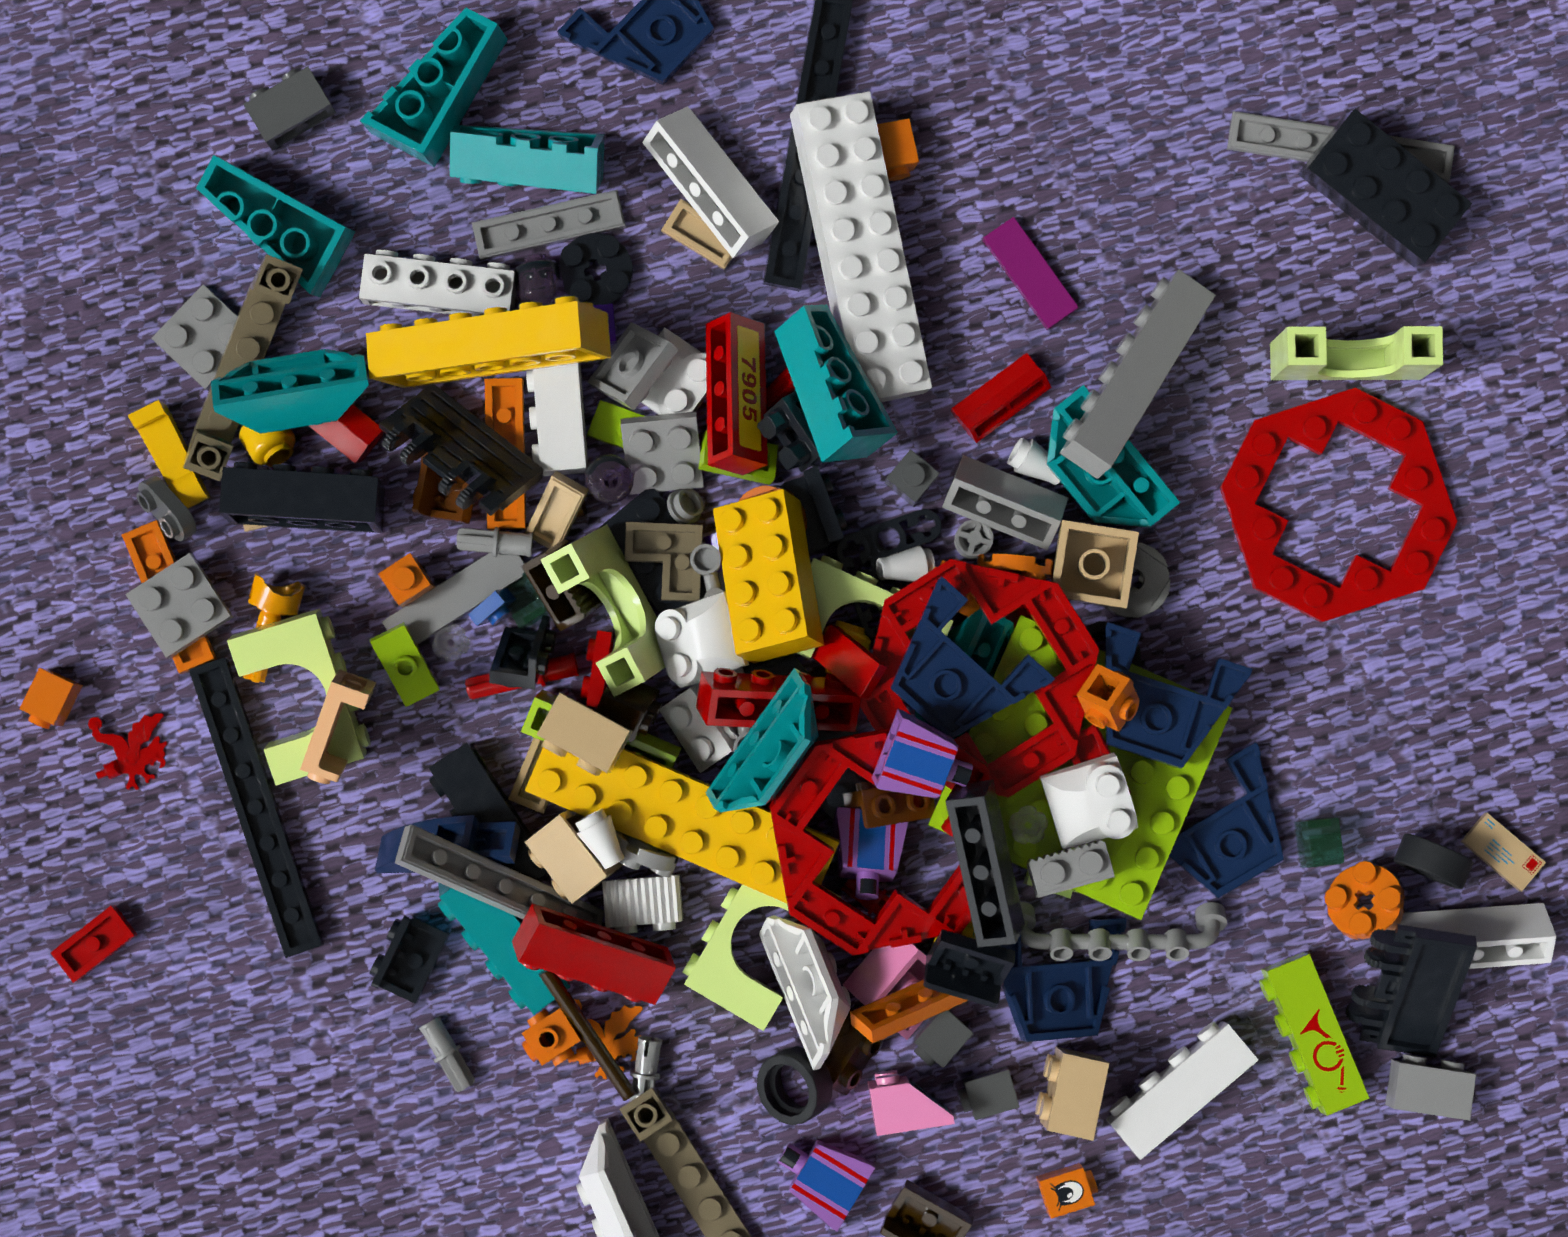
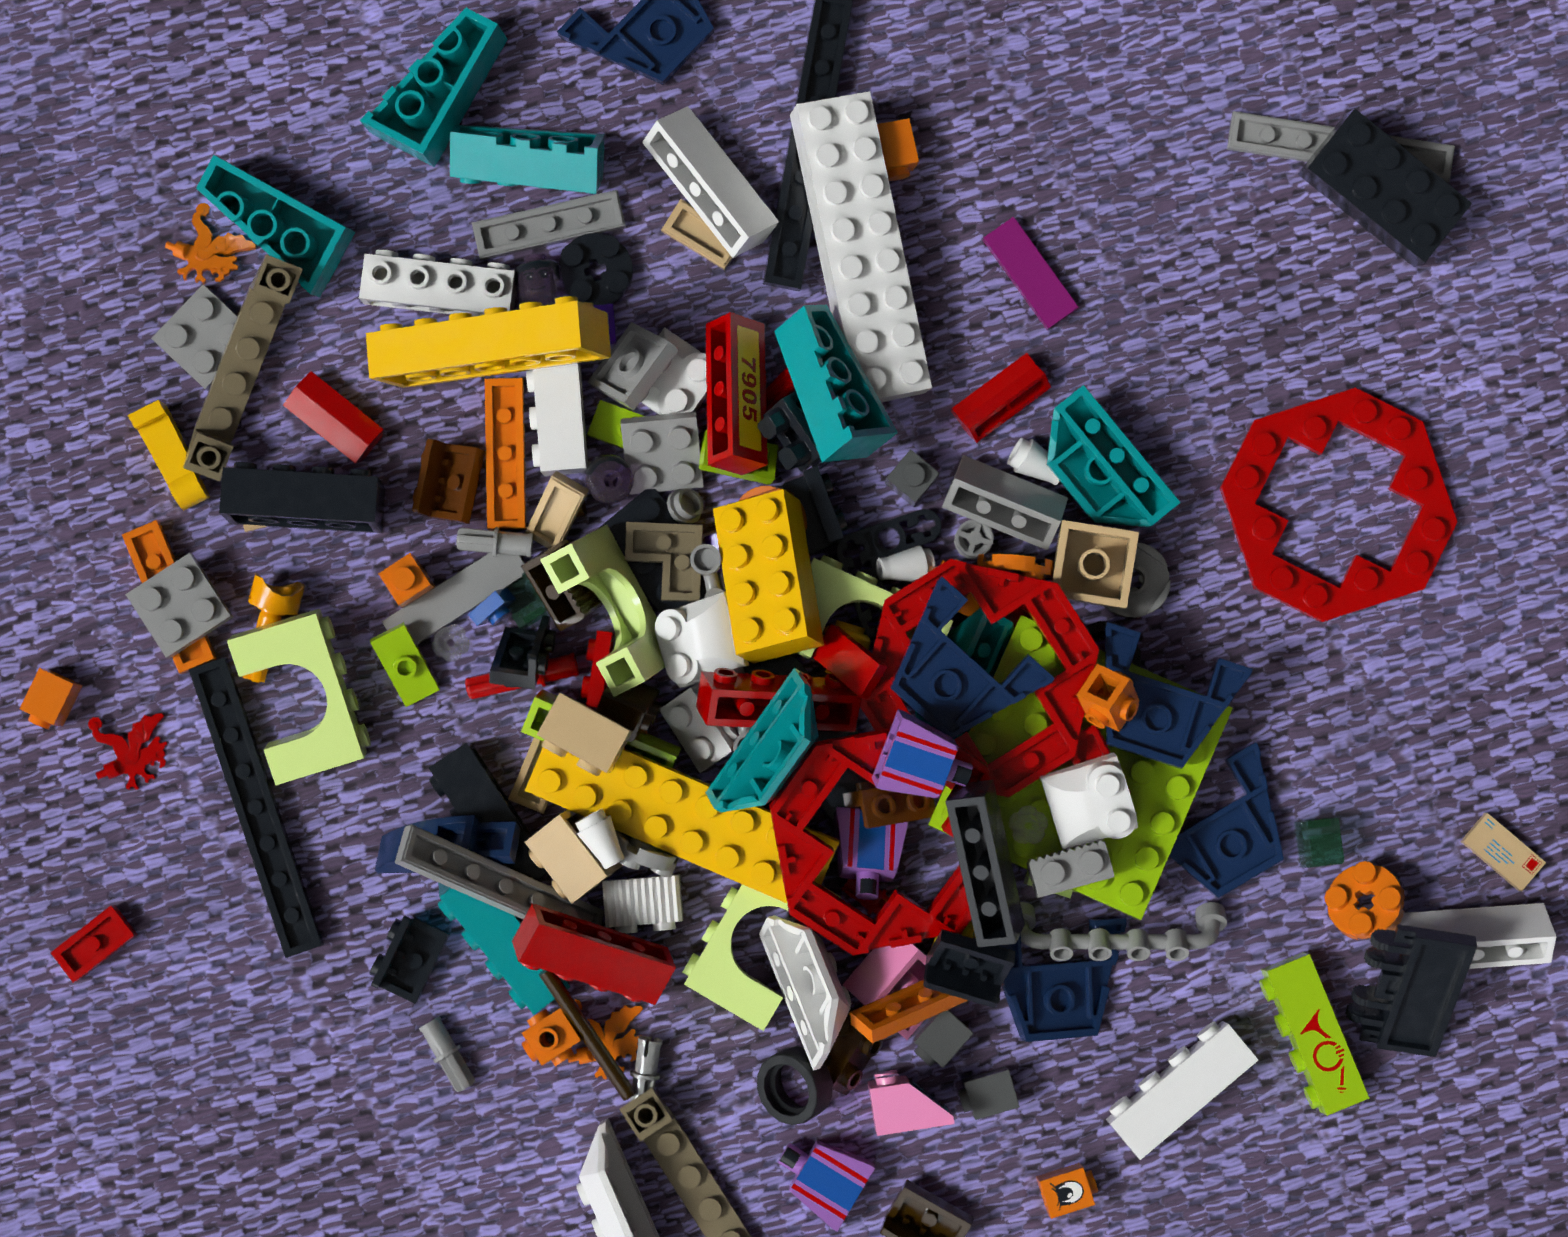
(171, 513): dark grey plate -> none
(204, 252): none -> orange piece
(268, 447): yellow head -> none
(289, 107): dark grey brick -> none
(290, 390): teal wedge -> none
(343, 689): light nougat panel -> none
(460, 451): black hinge -> none
(1072, 1093): tan brick -> none
(1137, 374): light grey brick -> none
(1308, 355): yellowish green arch -> none
(1430, 1088): light grey brick -> none
(1433, 861): black tyre -> none

